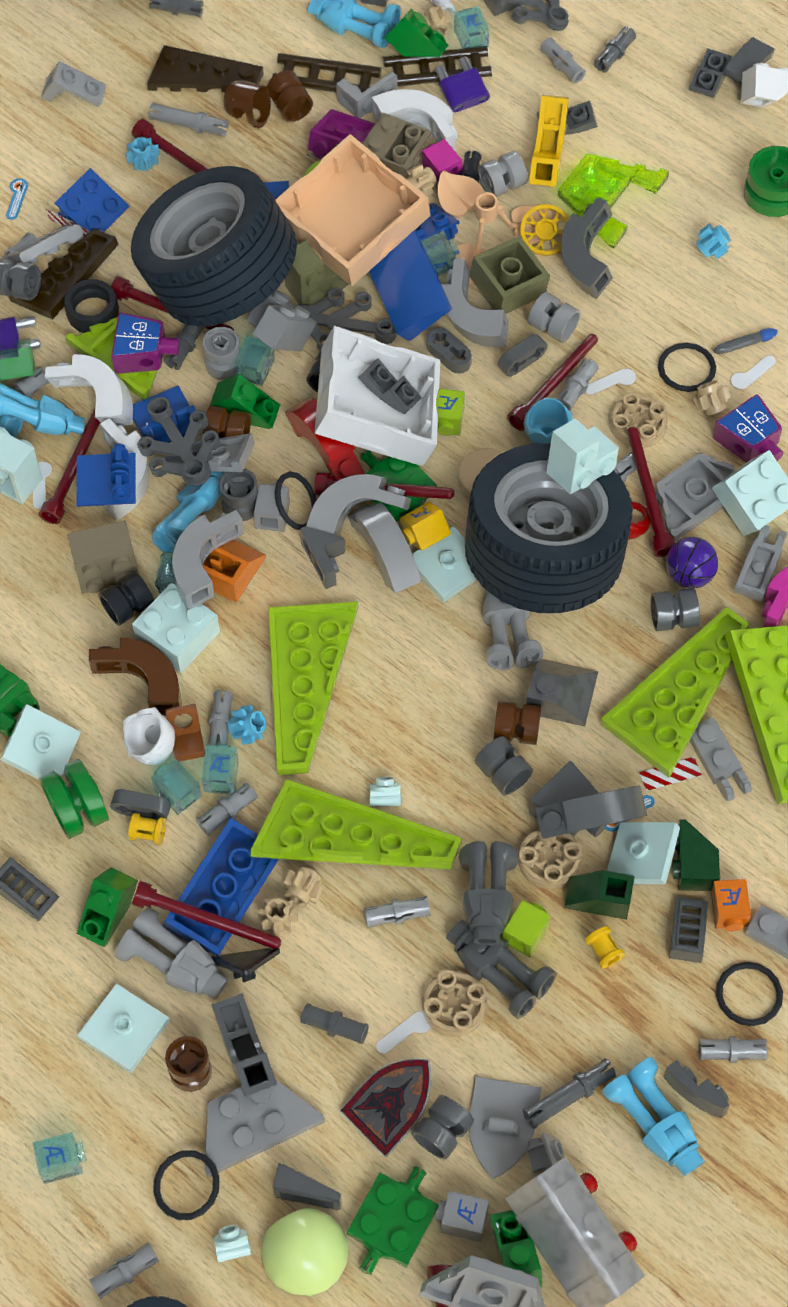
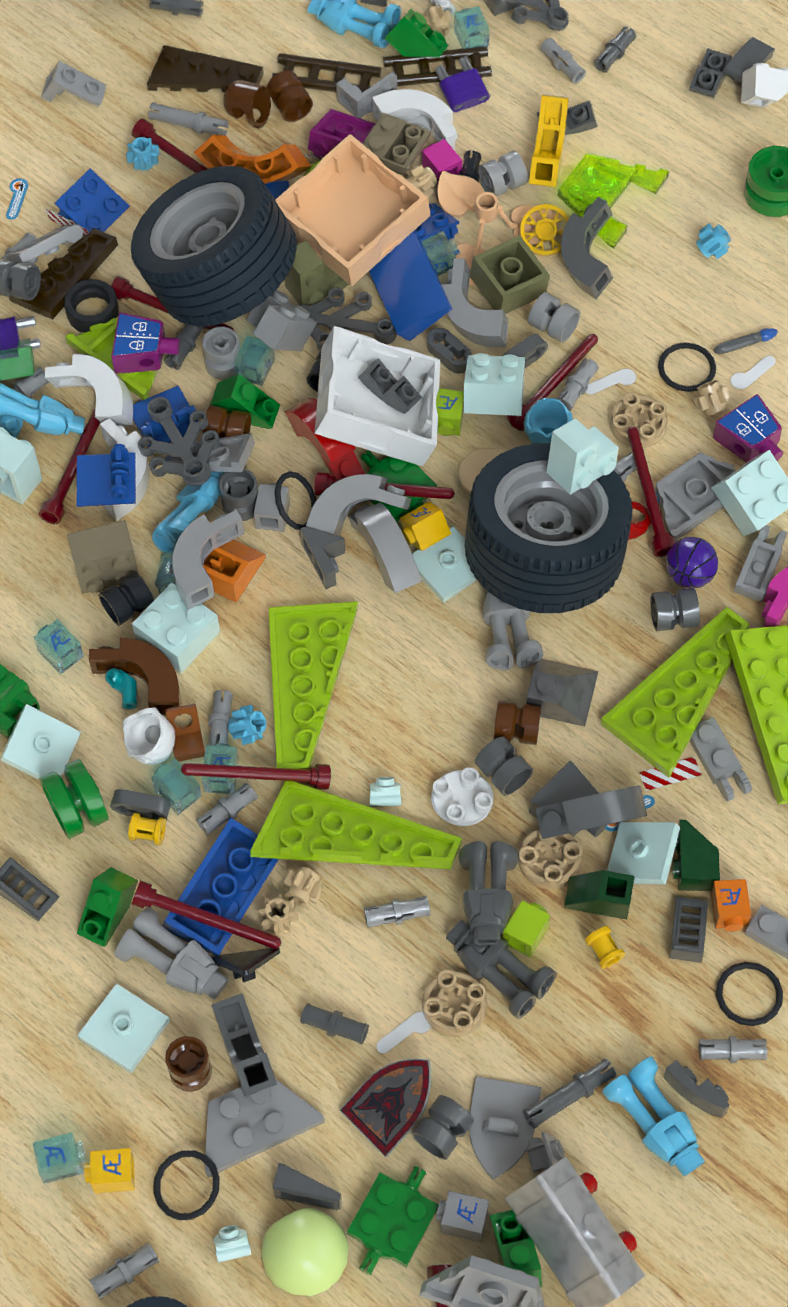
(39, 492): white sticker -> none
(58, 646): none -> clear light blue brick
(110, 1170): none -> yellow brick
(125, 685): none -> teal arm
(272, 167): none -> orange brick
(318, 776): none -> dark red piece
(462, 797): none -> white dish
(494, 384): none -> light aqua brick

